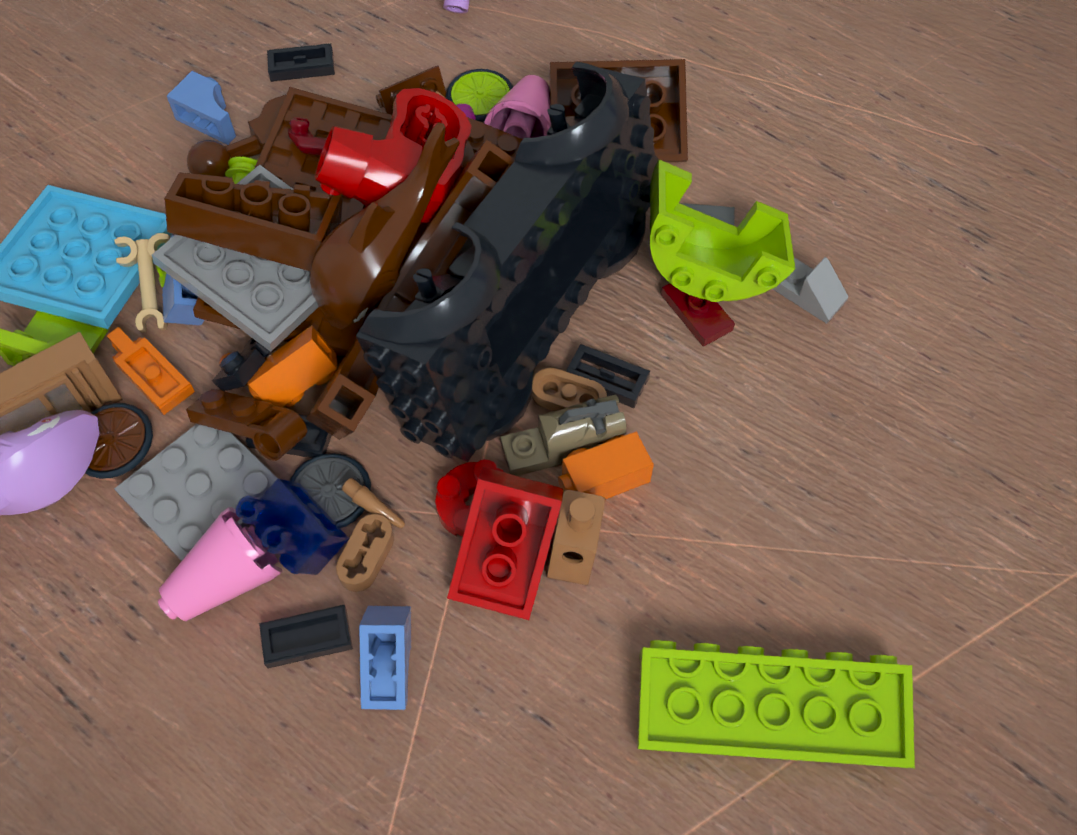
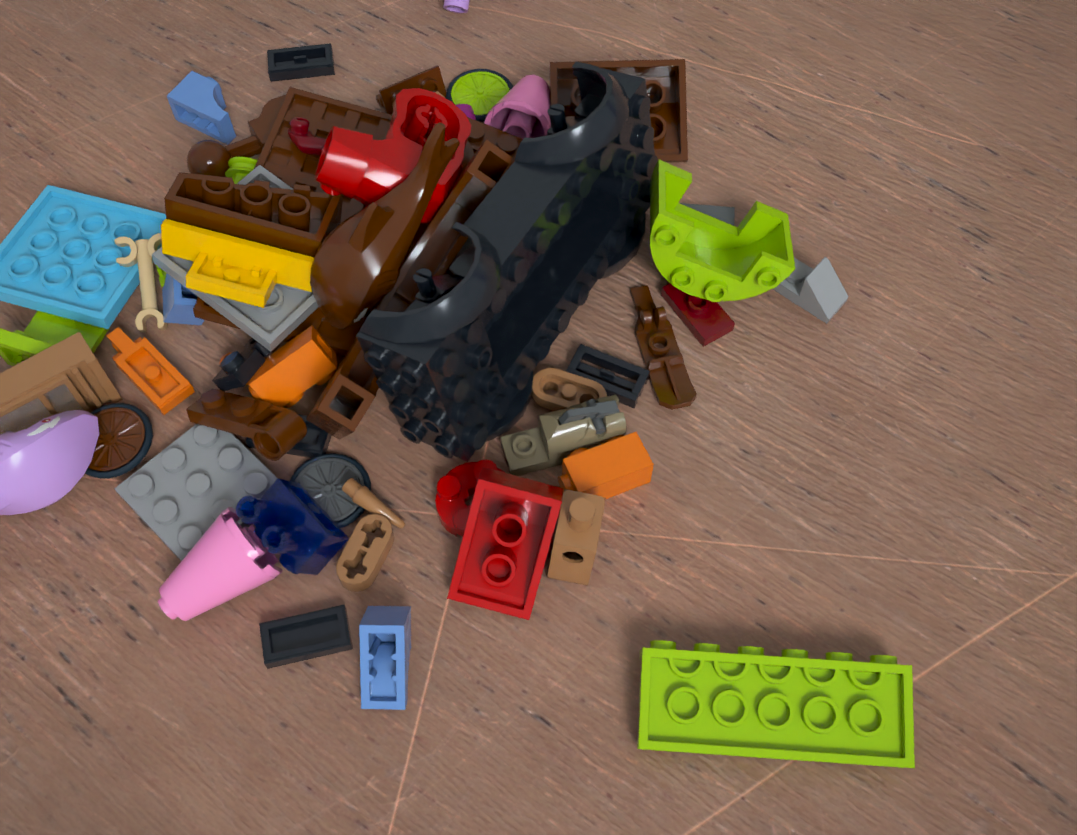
(234, 265): none -> yellow bracket
(666, 365): none -> reddish brown piece

